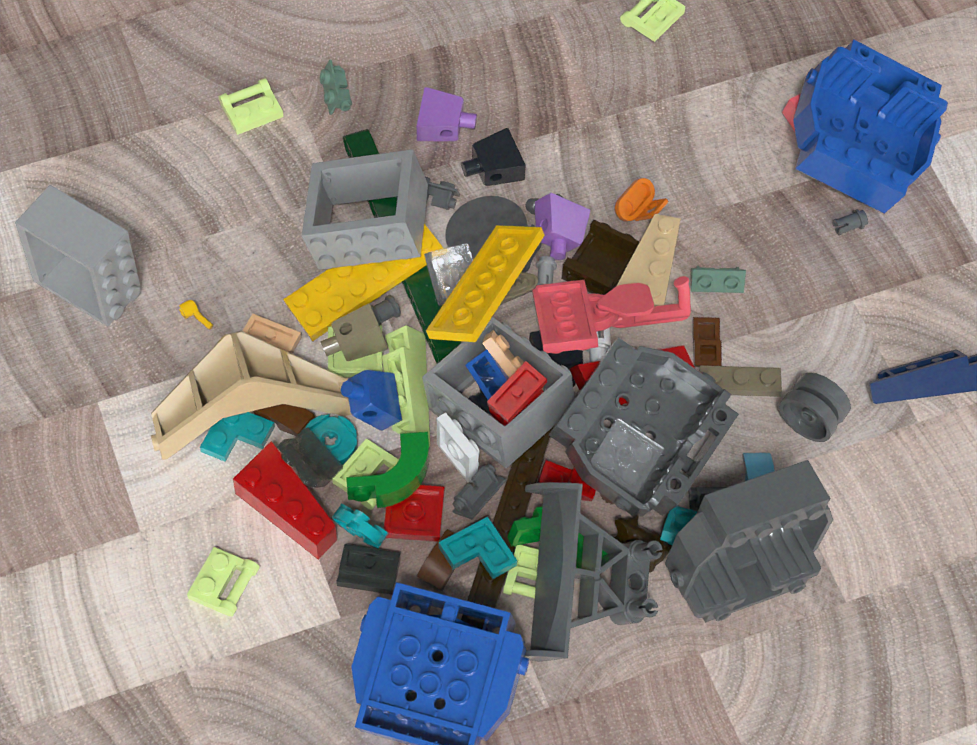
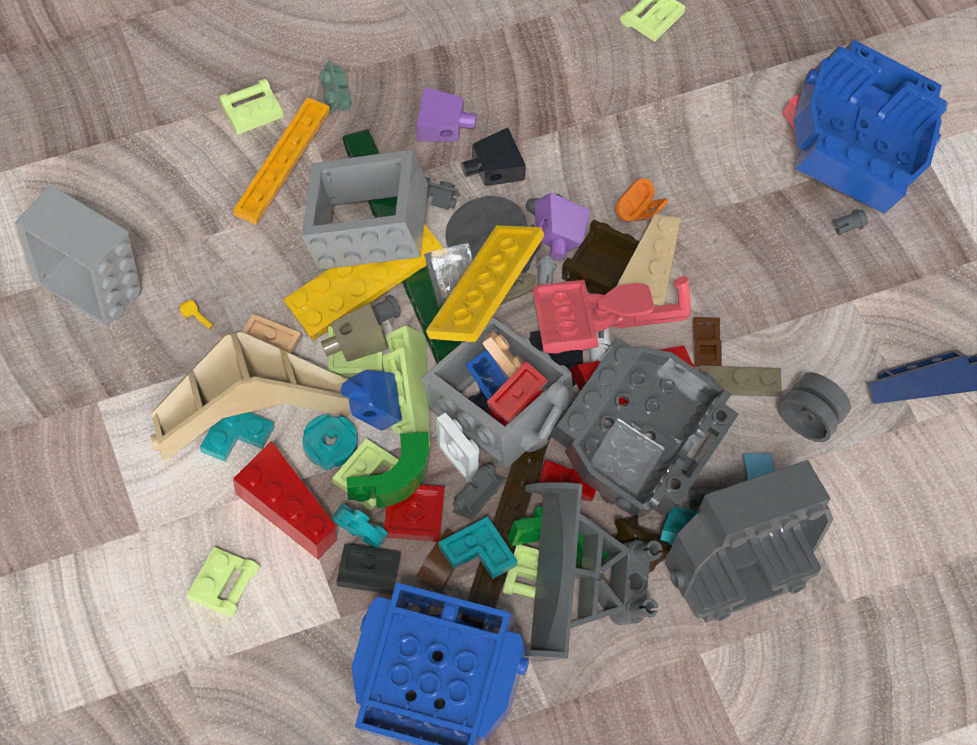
(281, 161): none -> light orange plate
(287, 417): reddish brown slope -> none
(310, 458): clear smoke bracket -> none
(559, 396): none -> light grey bar
(718, 280): sand green hinge -> none

